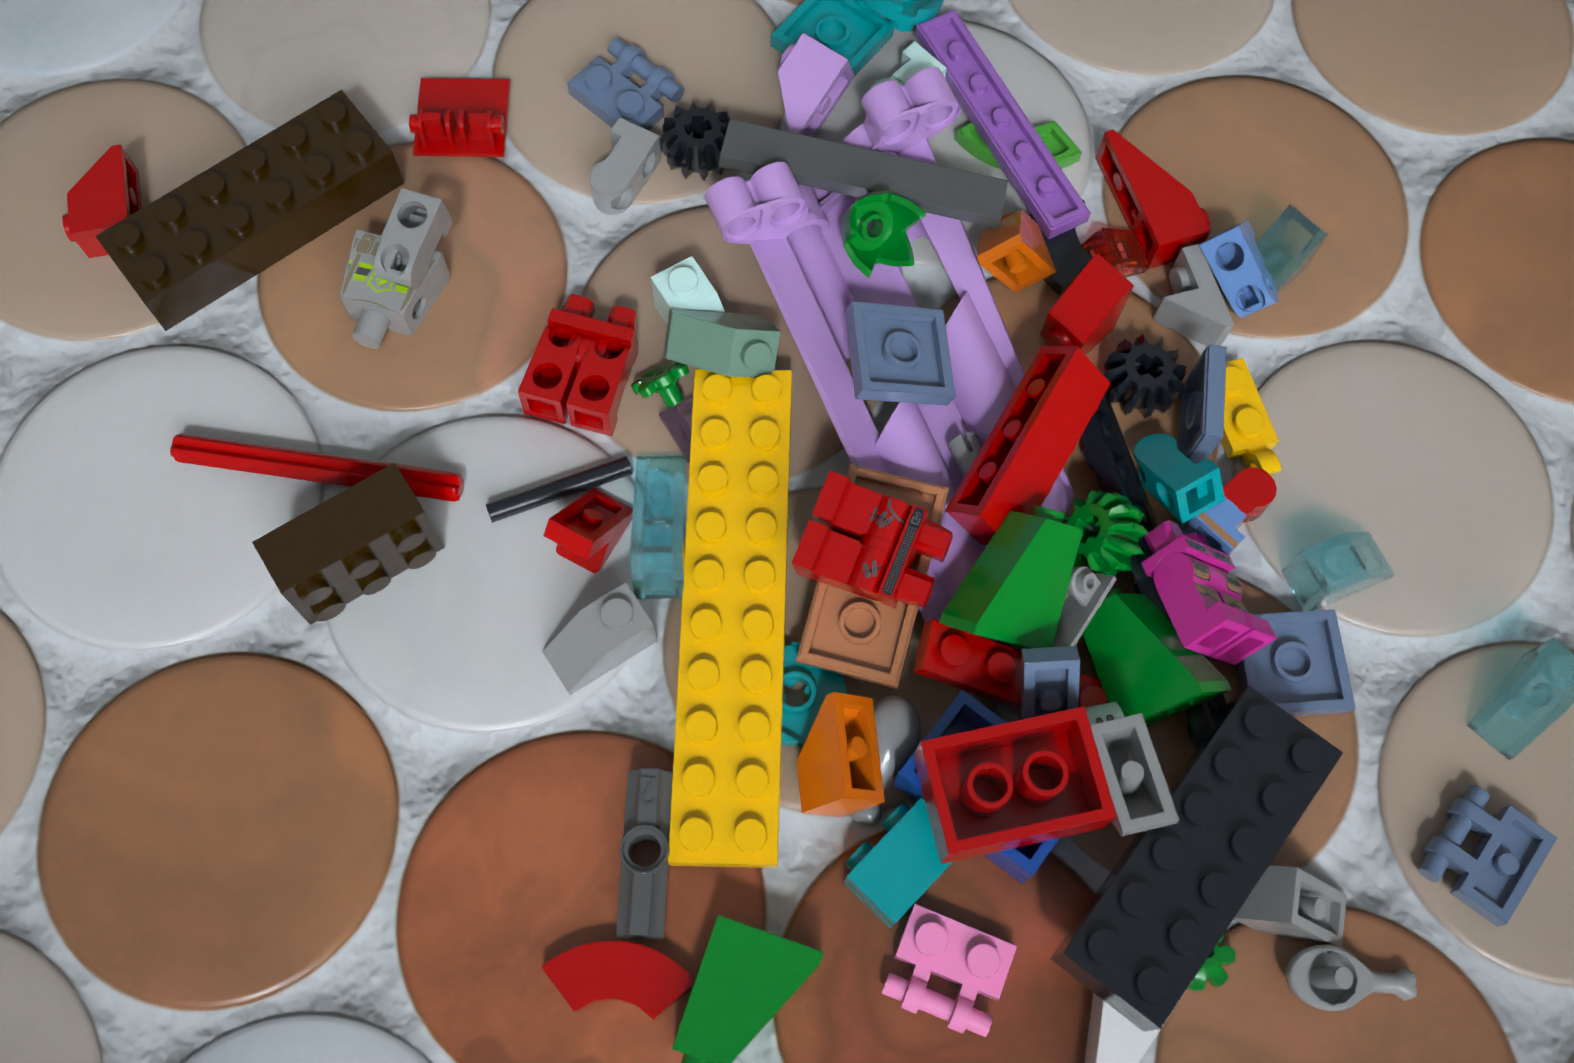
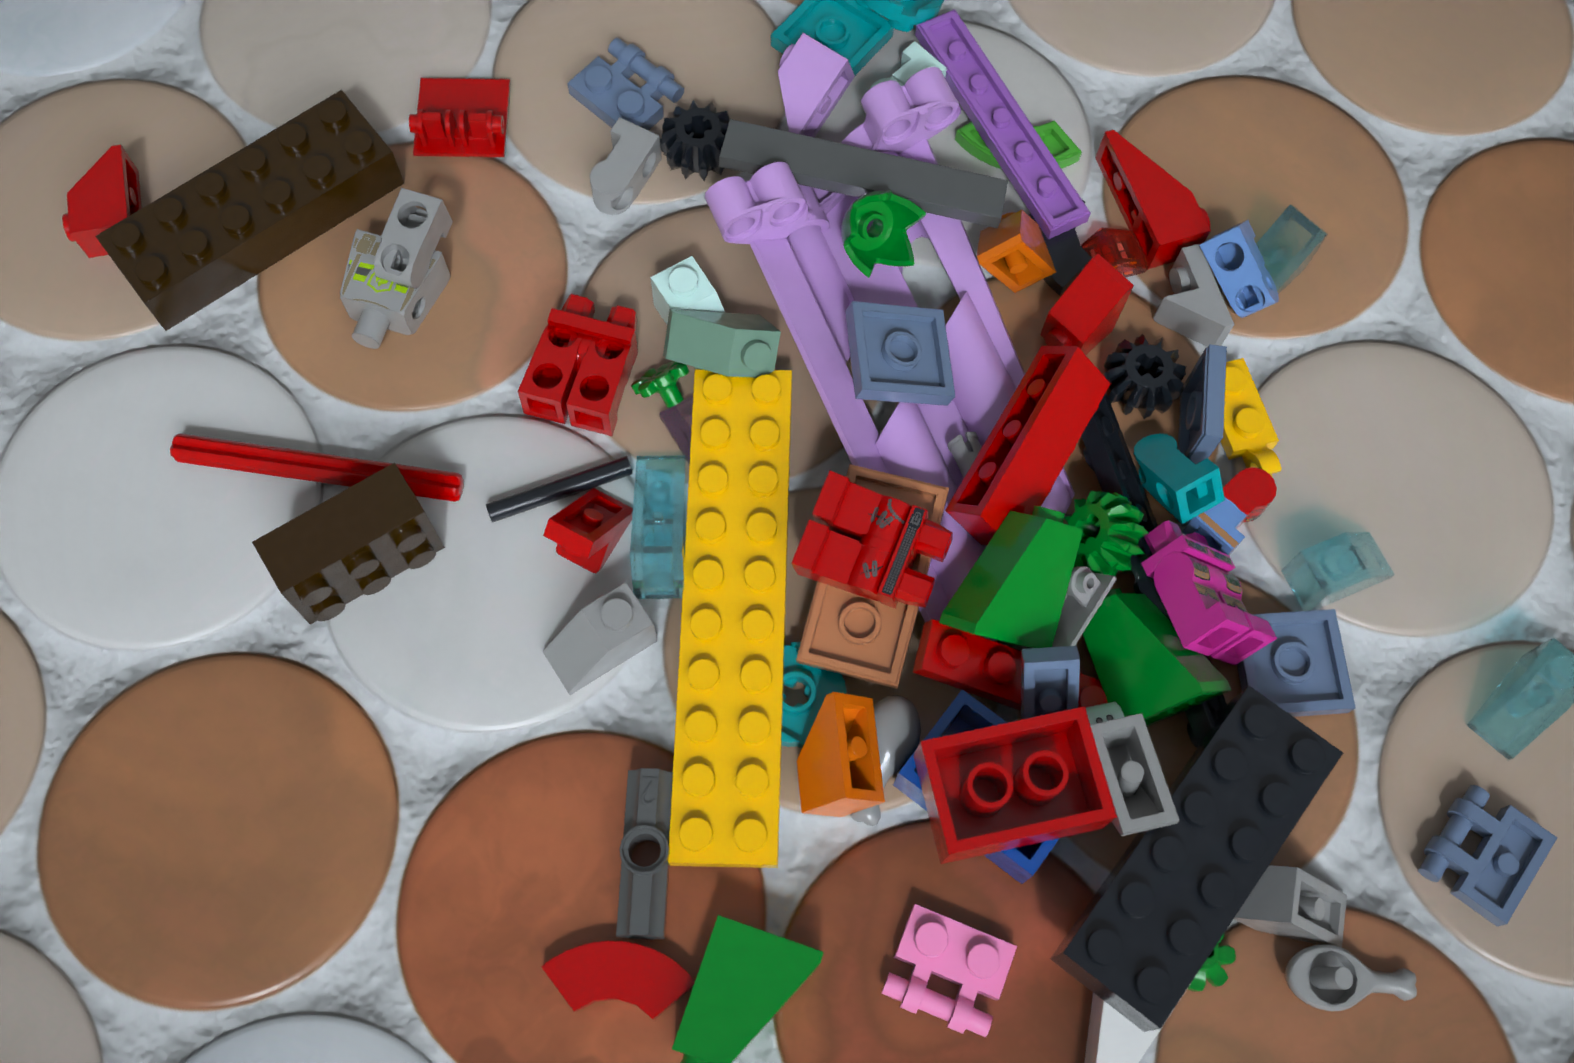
(898, 867): teal brick -> none

